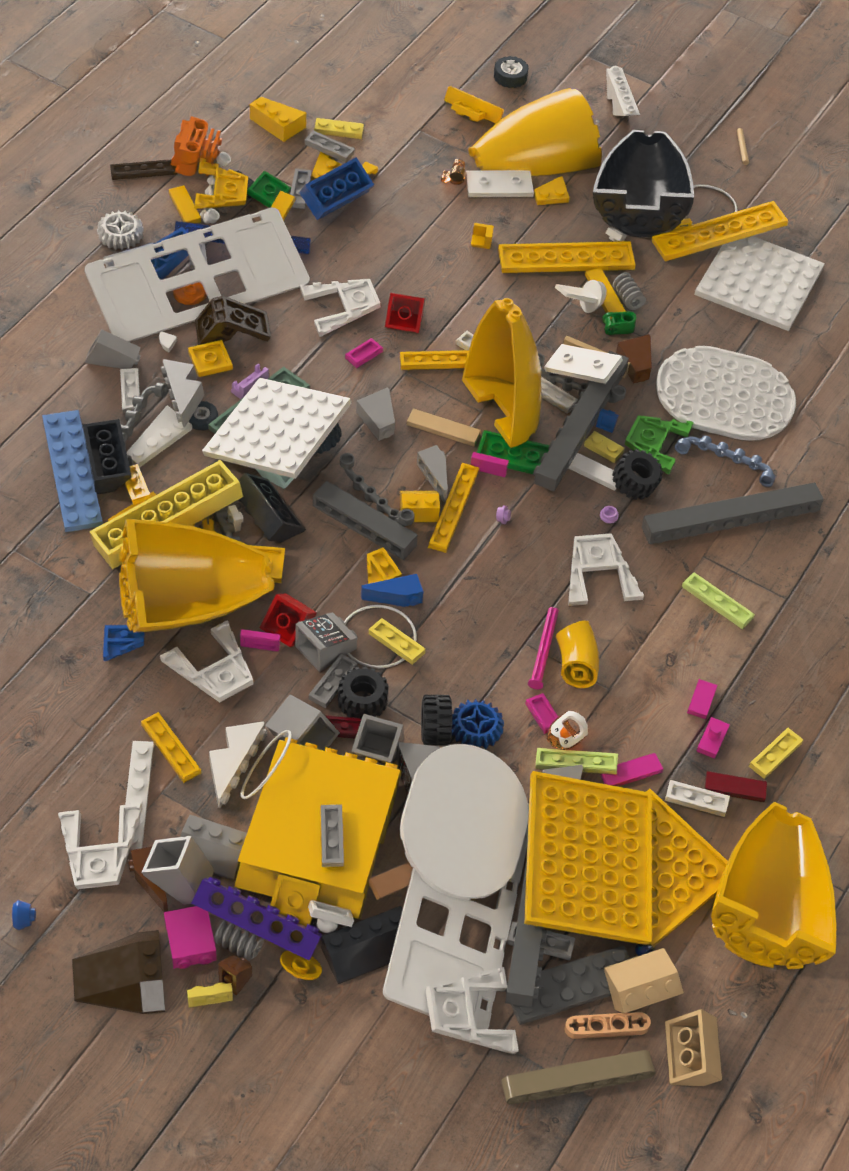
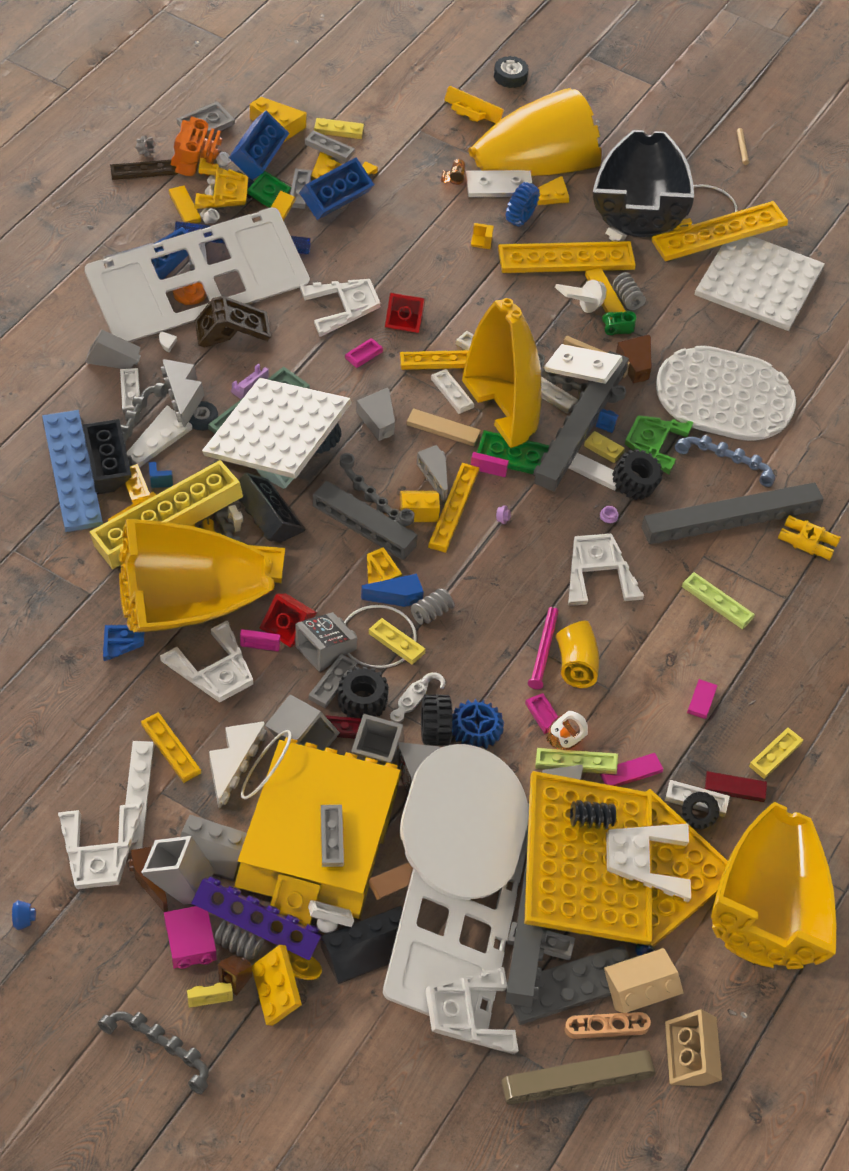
(120, 230): white gear -> none
(122, 975): dark brown wedge -> none
(145, 145): none -> light grey gear
(155, 1035): none -> dark grey bar
(159, 479): none -> panel
(210, 358): yellow plate -> none
(214, 115): none -> light grey plate
(259, 145): none -> blue brick
(276, 985): none -> yellow plate
(413, 696): none -> white piece
(432, 606): none -> light grey piece
(452, 391): none -> white tile
(522, 204): none -> blue gear
(592, 814): none -> black piece
(620, 93): white slope -> none
(630, 856): none -> white wing
(712, 805): none -> black tyre
(713, 737): dark pink tile -> none
(808, 530): none -> yellow pin

